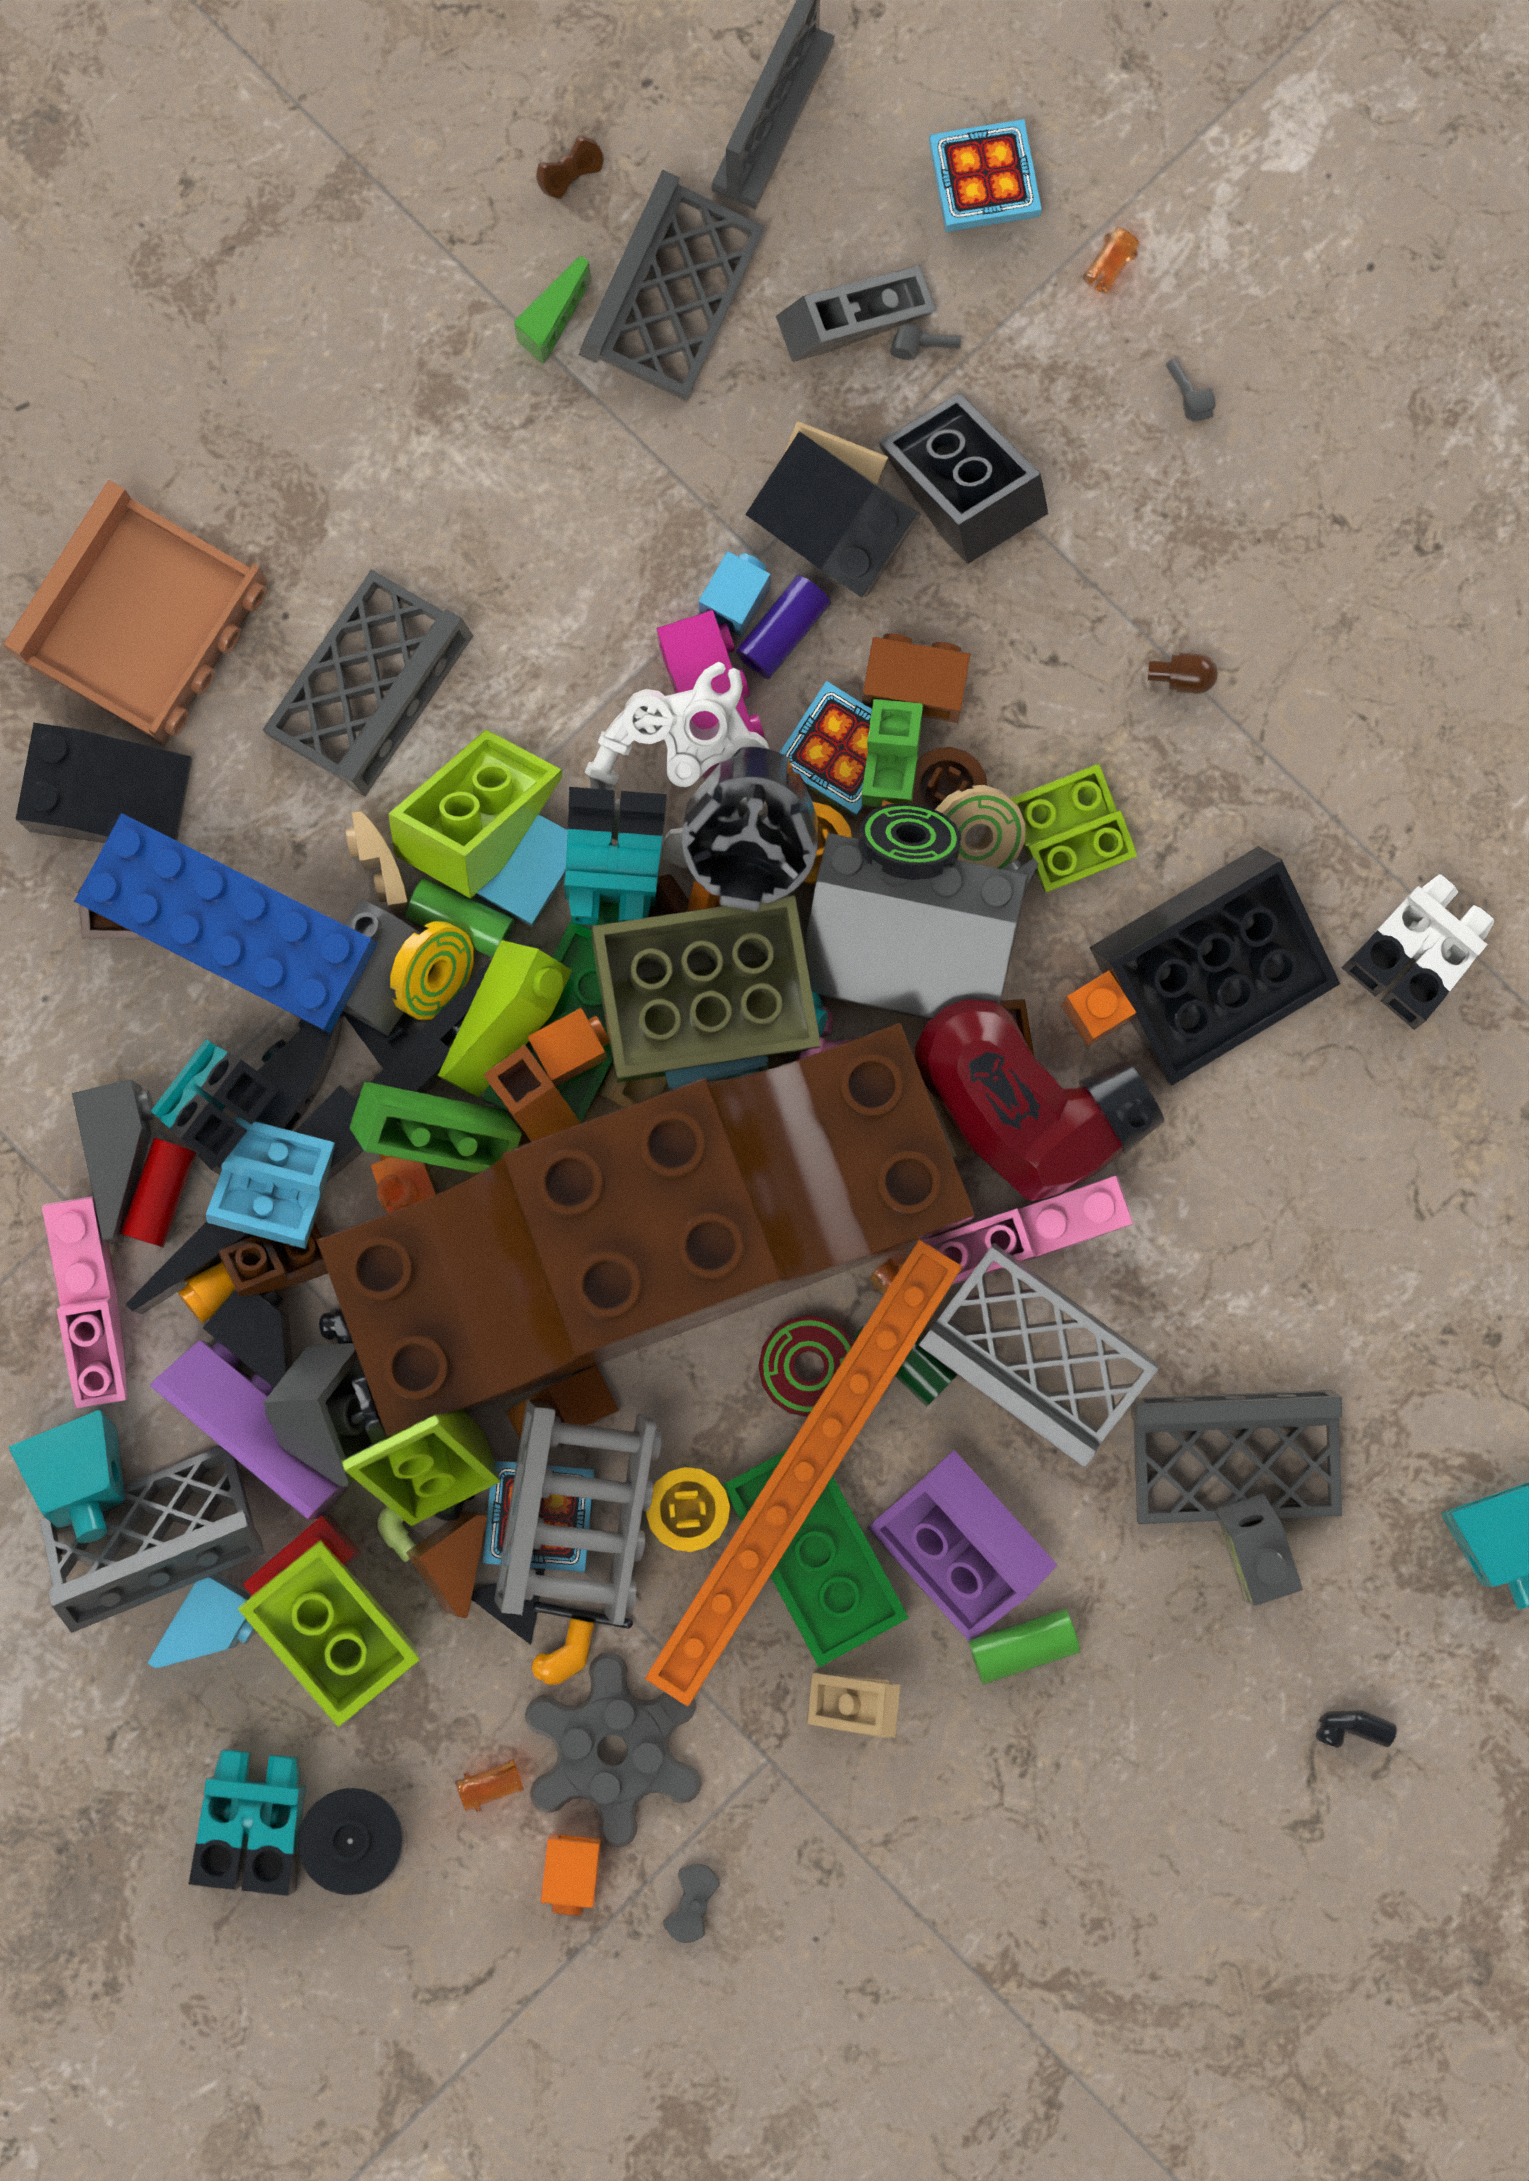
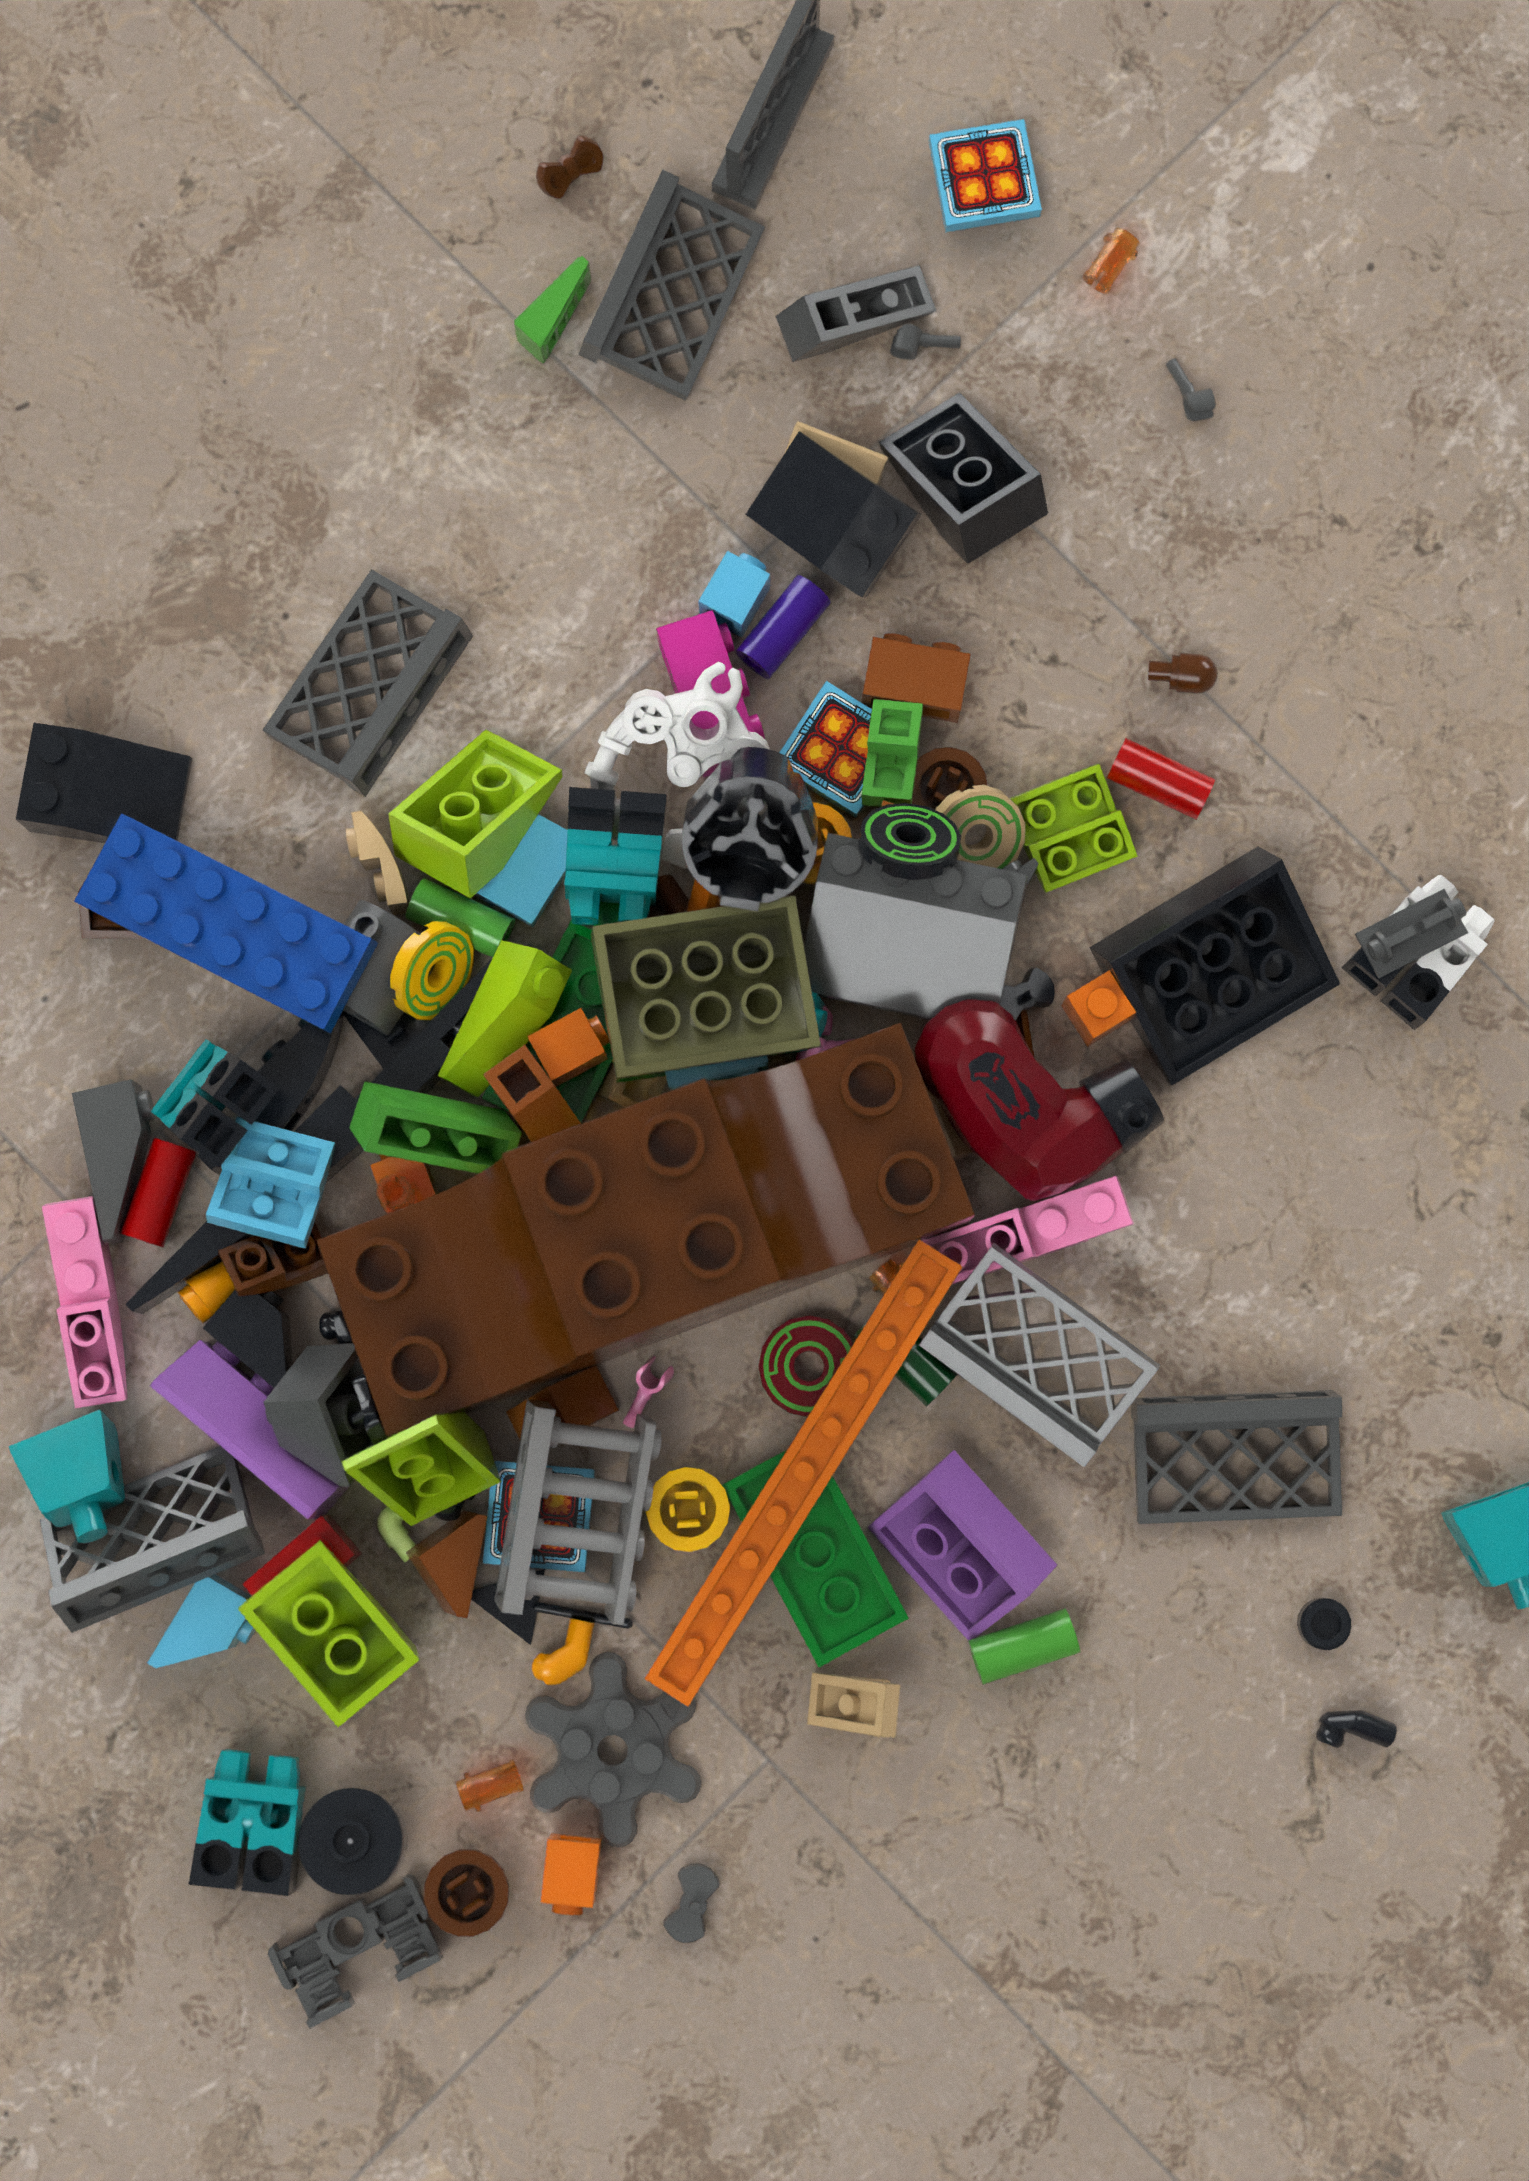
(136, 614): nougat panel -> none
(310, 1956): none -> dark grey piece
(466, 1892): none -> reddish brown piece
(648, 1386): none -> bright pink hand
(1034, 991): none -> black piece
(1161, 778): none -> red piece
(1259, 1551): dark grey torso -> none
(1324, 1623): none -> black tile
(1412, 932): none -> dark grey hinge

